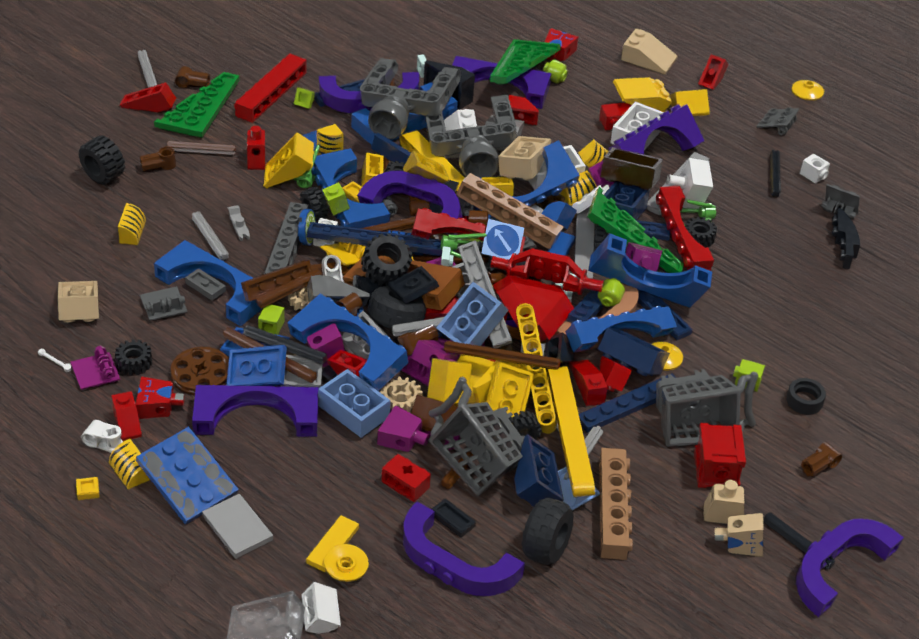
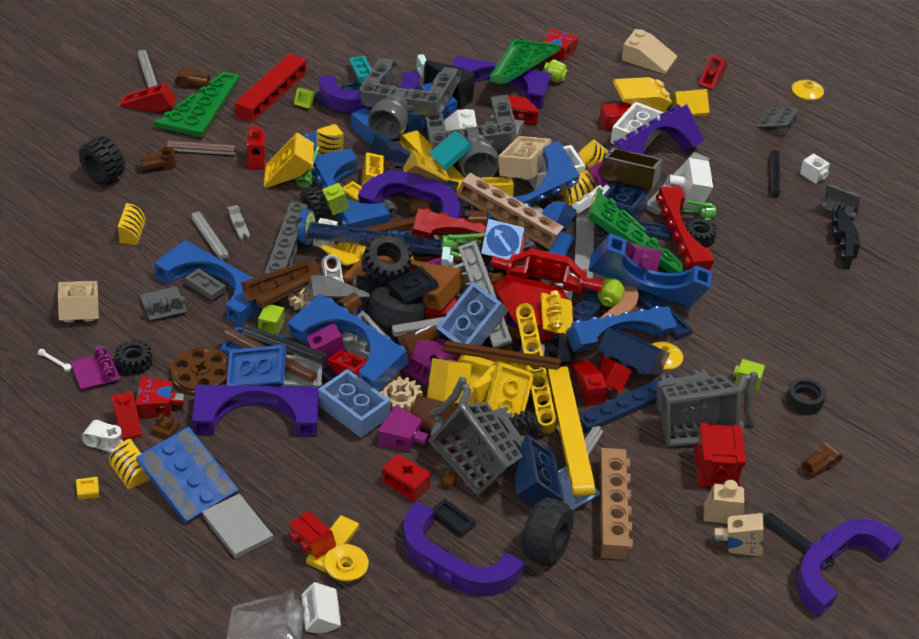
(165, 427): none -> reddish brown tile
(311, 535): none -> red brick
(360, 67): none -> teal plate
(450, 150): none -> teal tile
(556, 312): none -> yellow hinge

